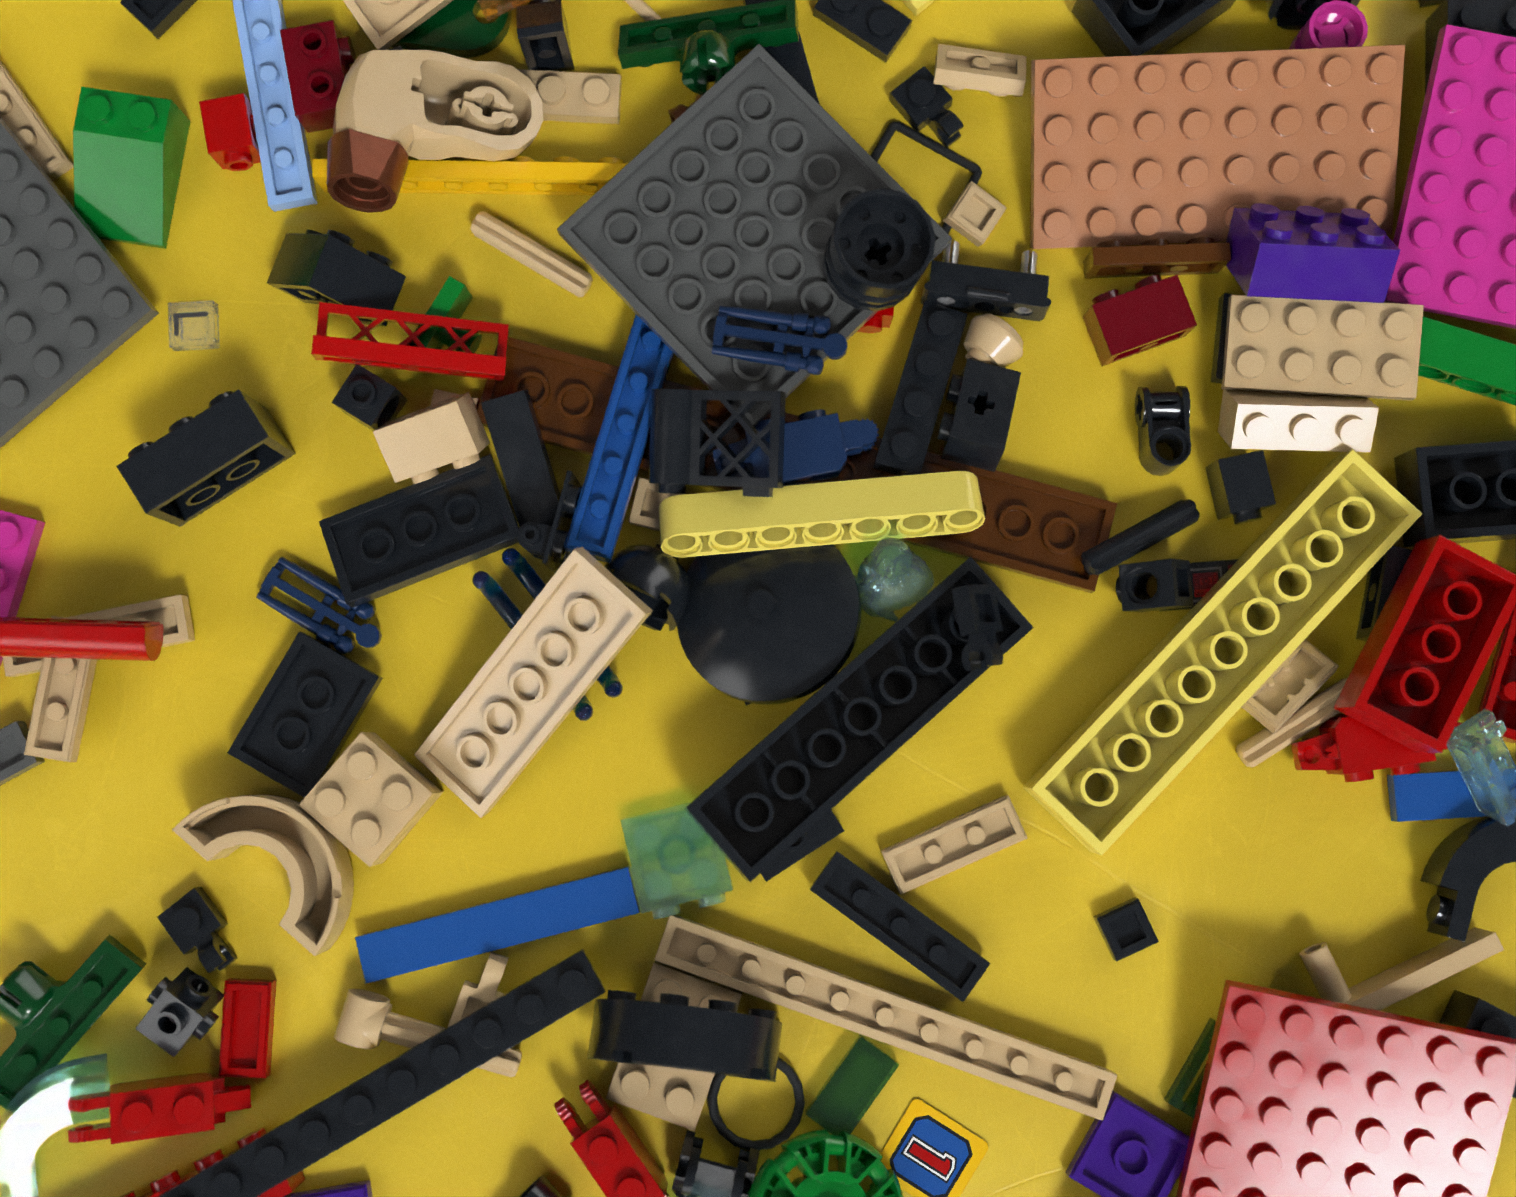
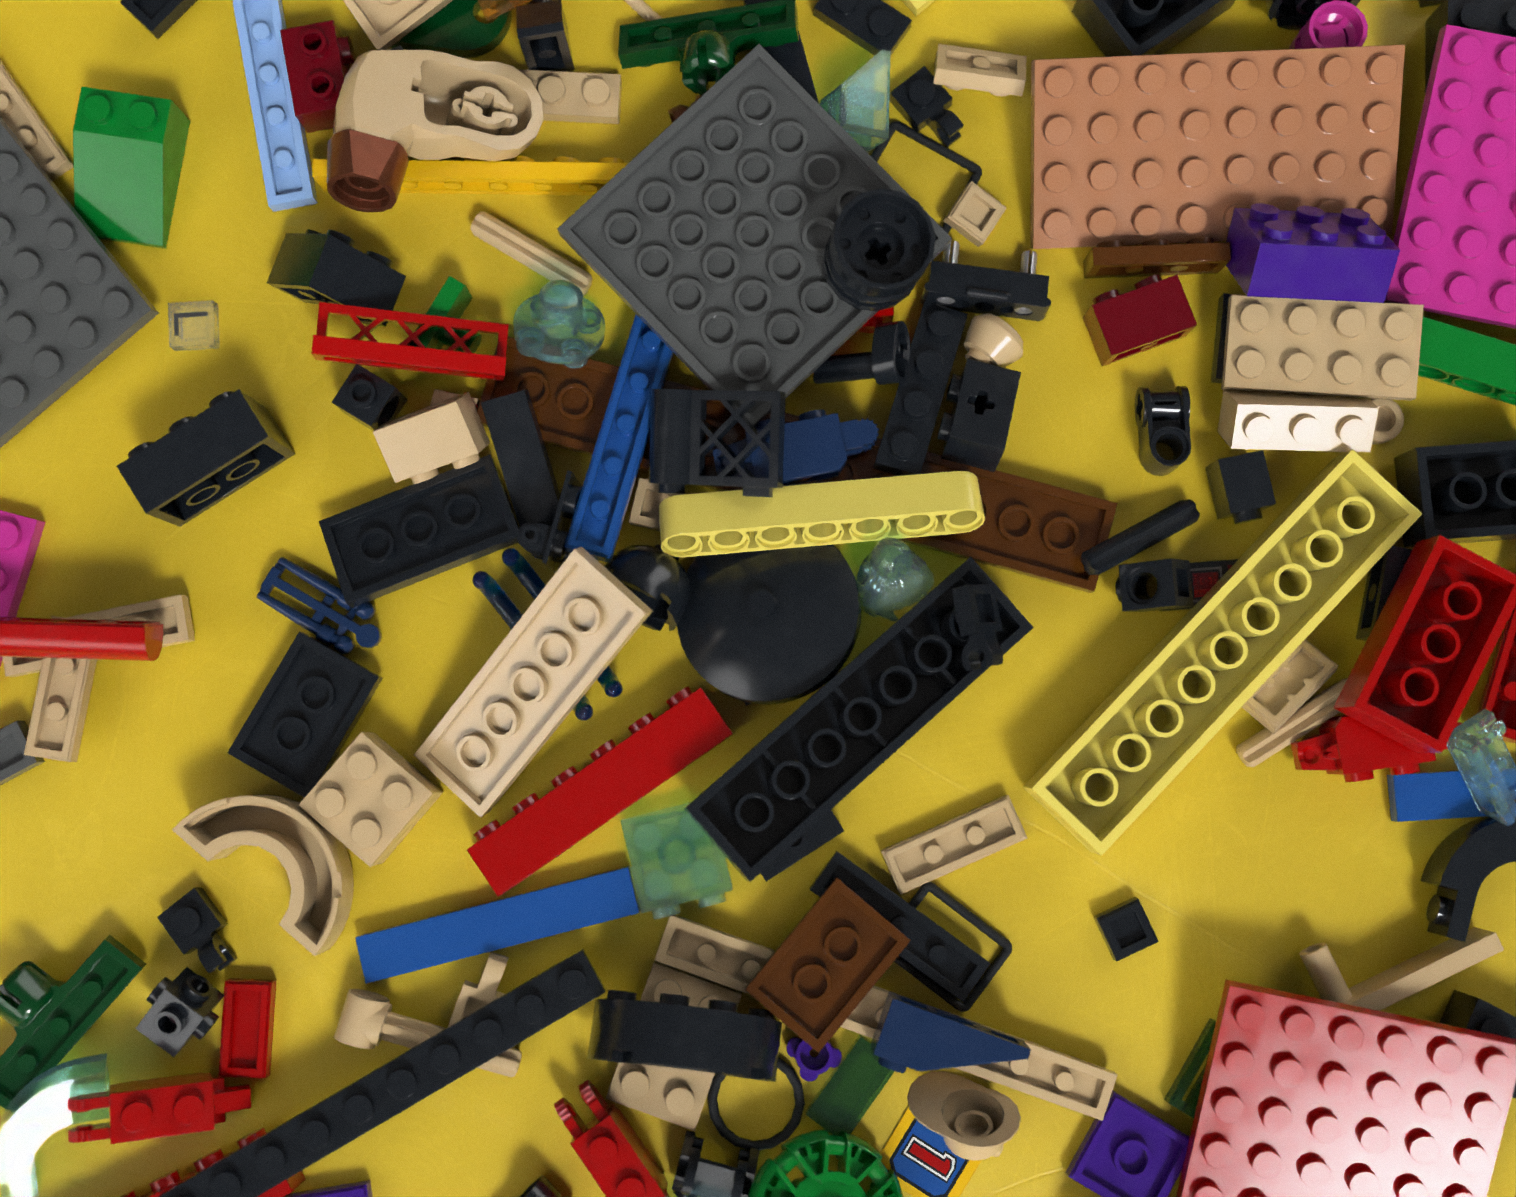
(230, 132): red brick -> none
(559, 325): none -> clear light blue plate
(599, 791): none -> red brick
(813, 1066): none -> dark purple plate
(827, 964): none -> reddish brown plate
(833, 345): dark blue piece -> none
(863, 102): none -> clear light blue slope
(885, 363): none -> black piece
(933, 1039): none -> dark blue slope
(966, 1114): none -> tan piece
(978, 923): none -> black piece
(1389, 420): none -> tan tile

